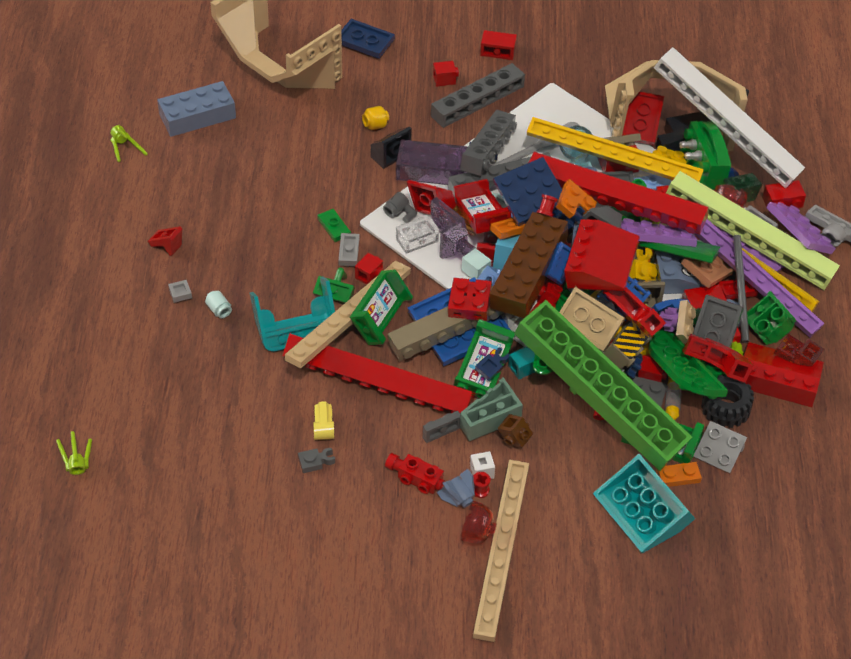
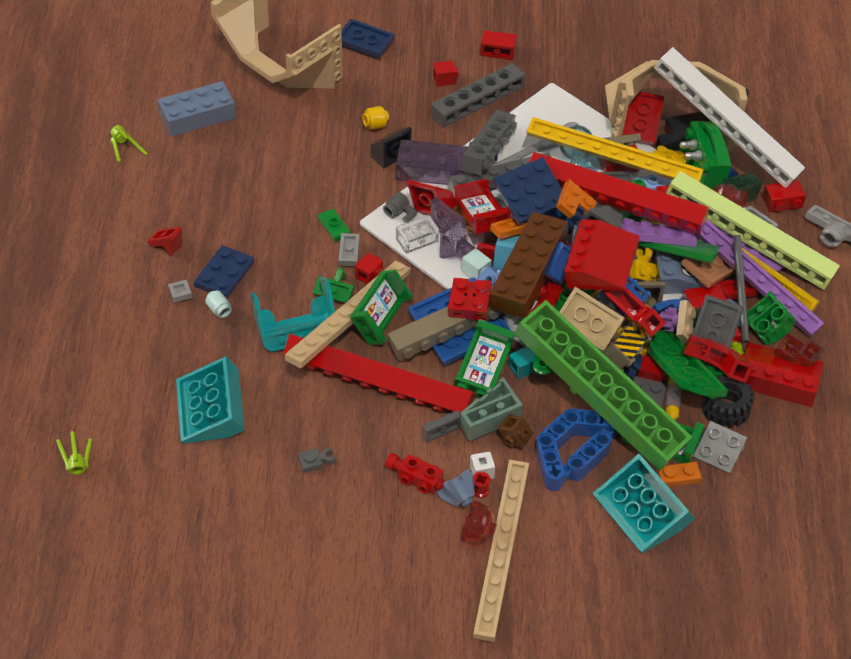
(210, 402): none -> teal slope
(224, 271): none -> dark blue plate
(323, 422): light yellow piece -> none
(491, 366): dark blue plate -> none
(547, 205): red bush -> none
(585, 459): none -> blue piece
(801, 228): medium lavender plate -> none

